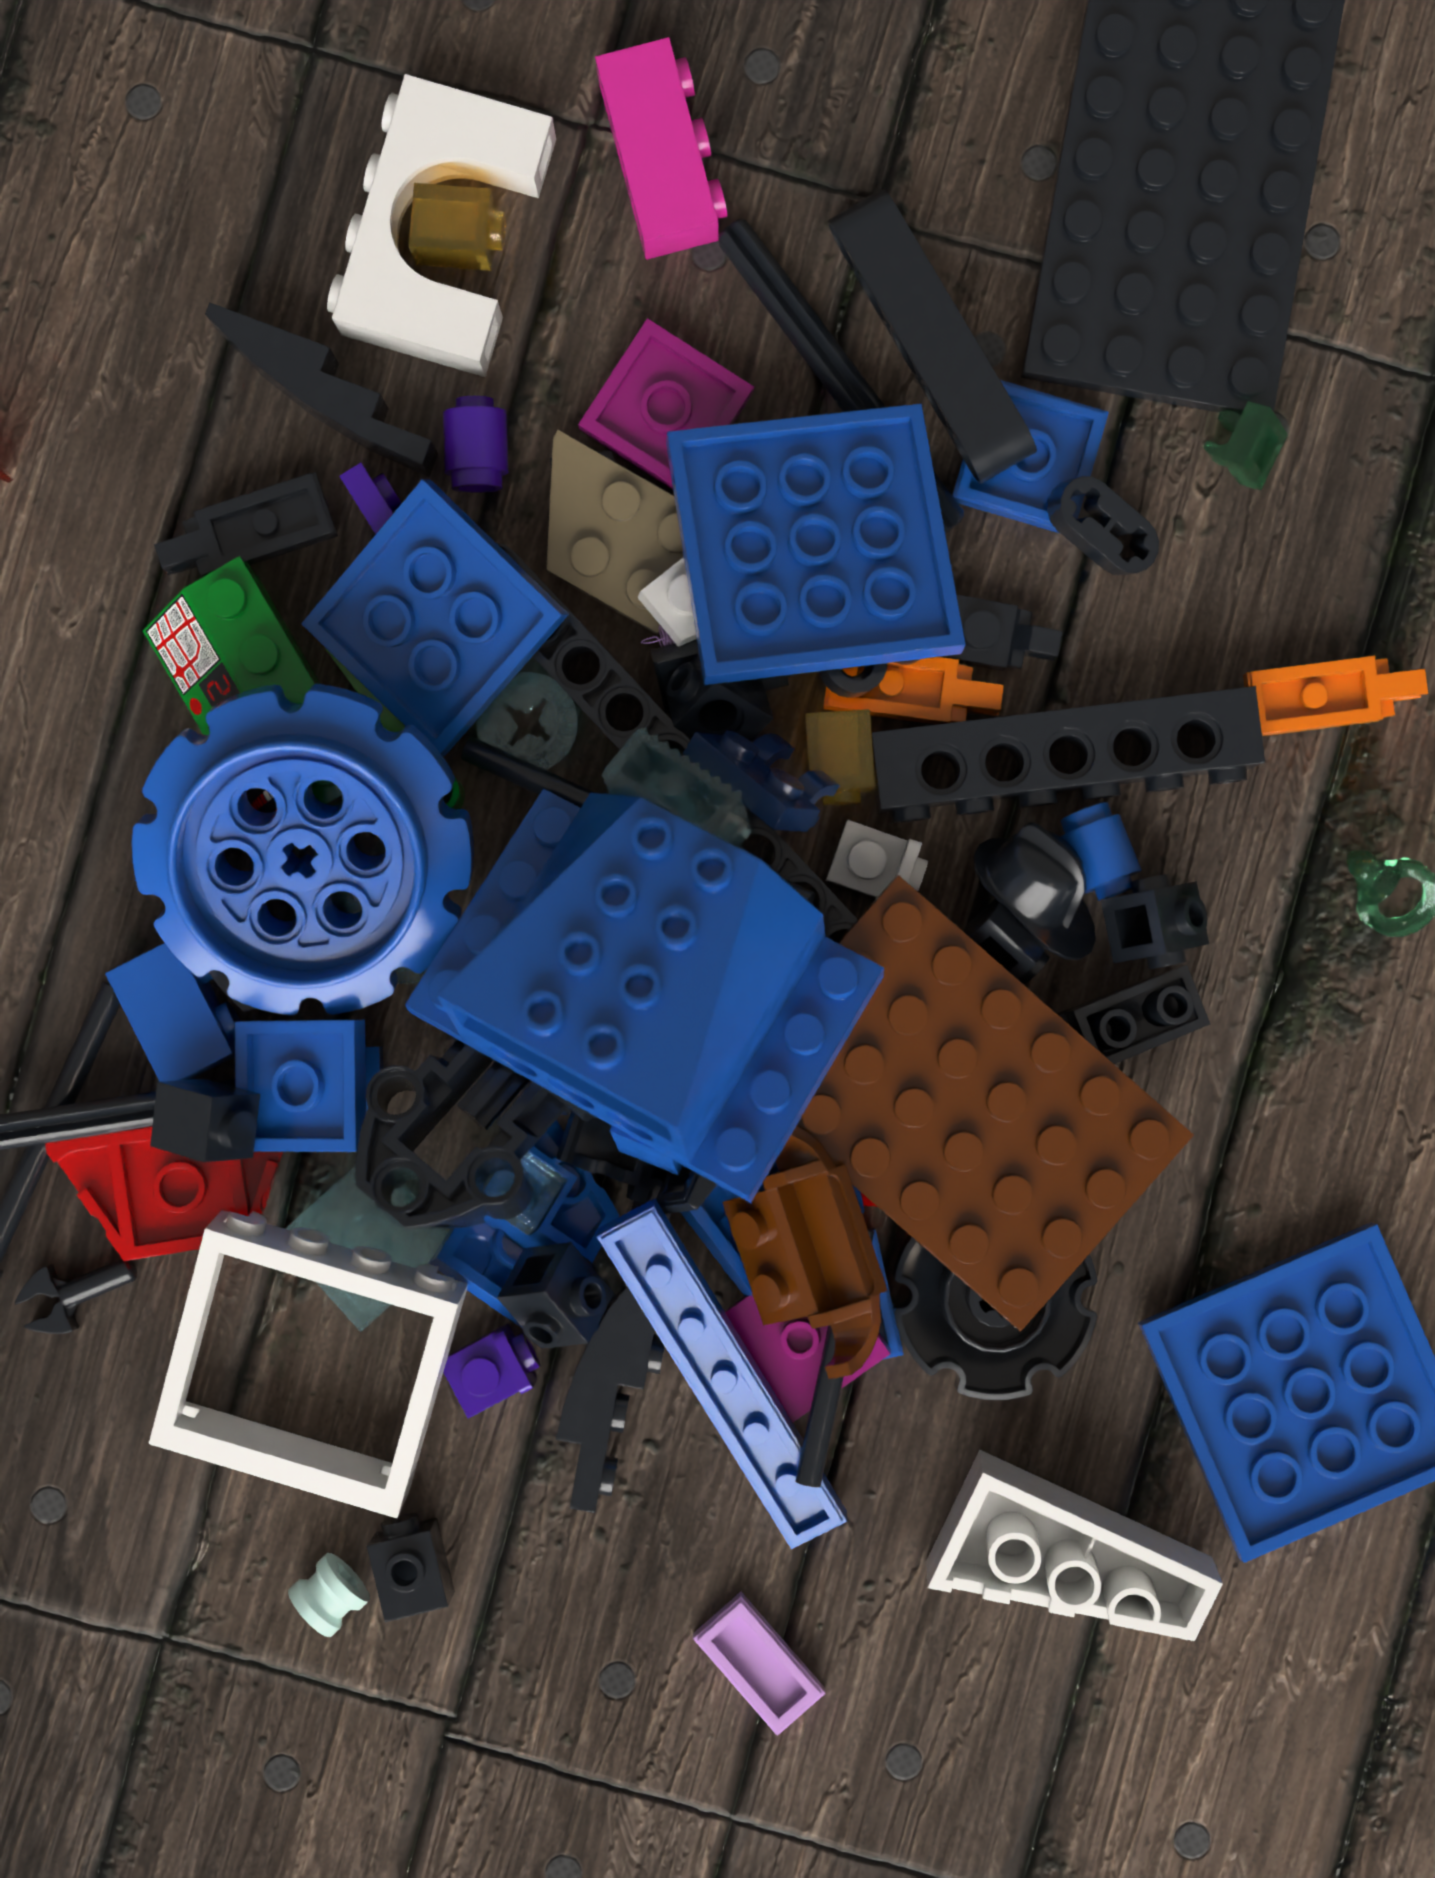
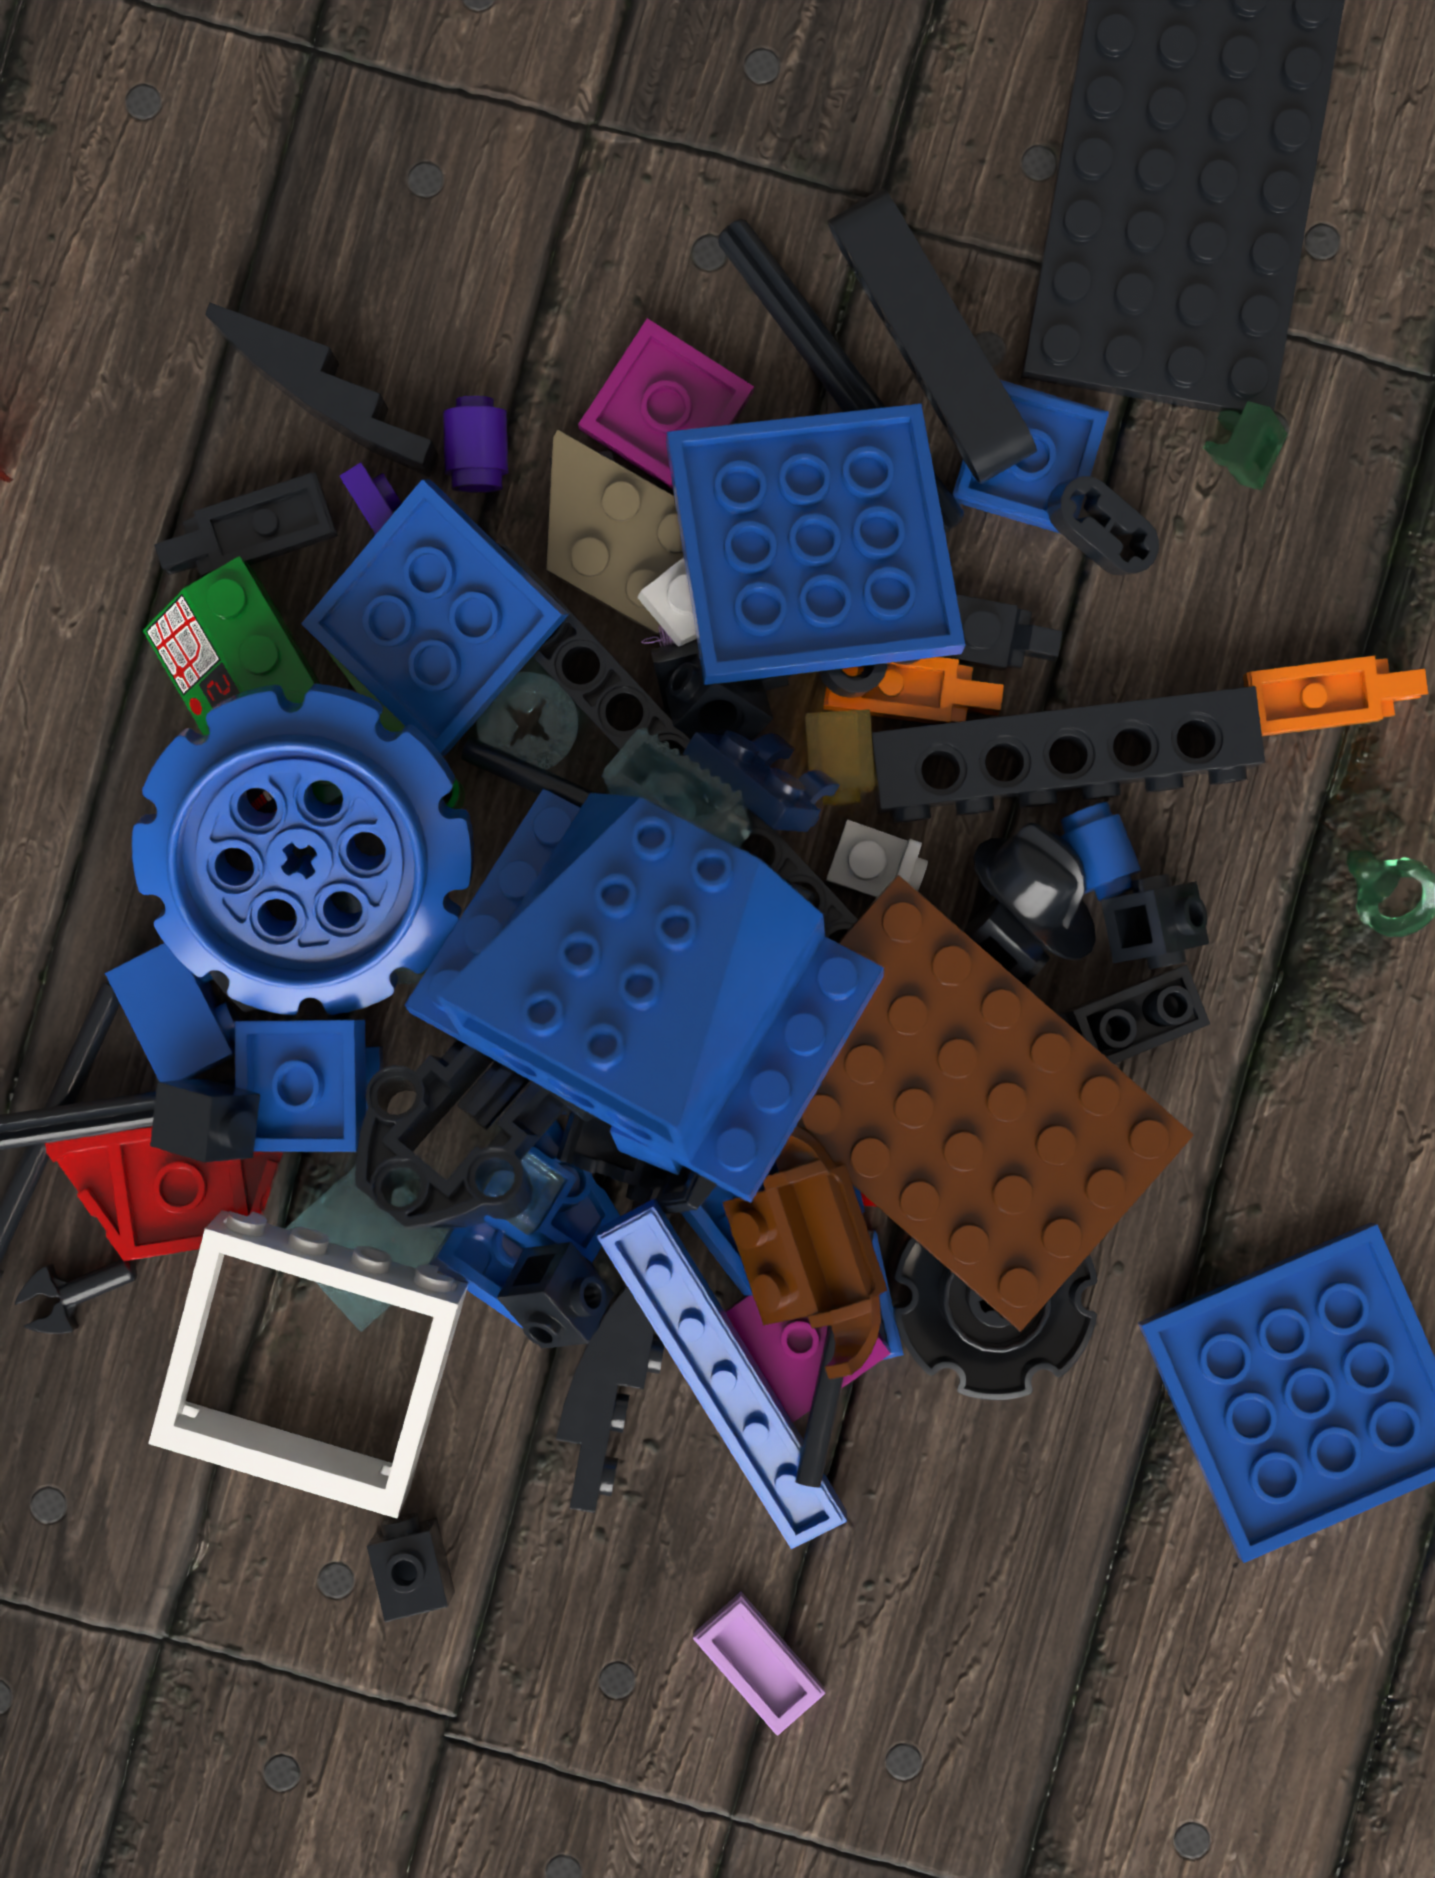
(328, 1594): light aqua wheel -> none
(432, 138): white arch -> none
(455, 226): clear yellow brick -> none
(491, 1369): dark purple bracket -> none
(660, 147): dark pink brick -> none
(1062, 1552): white wedge -> none

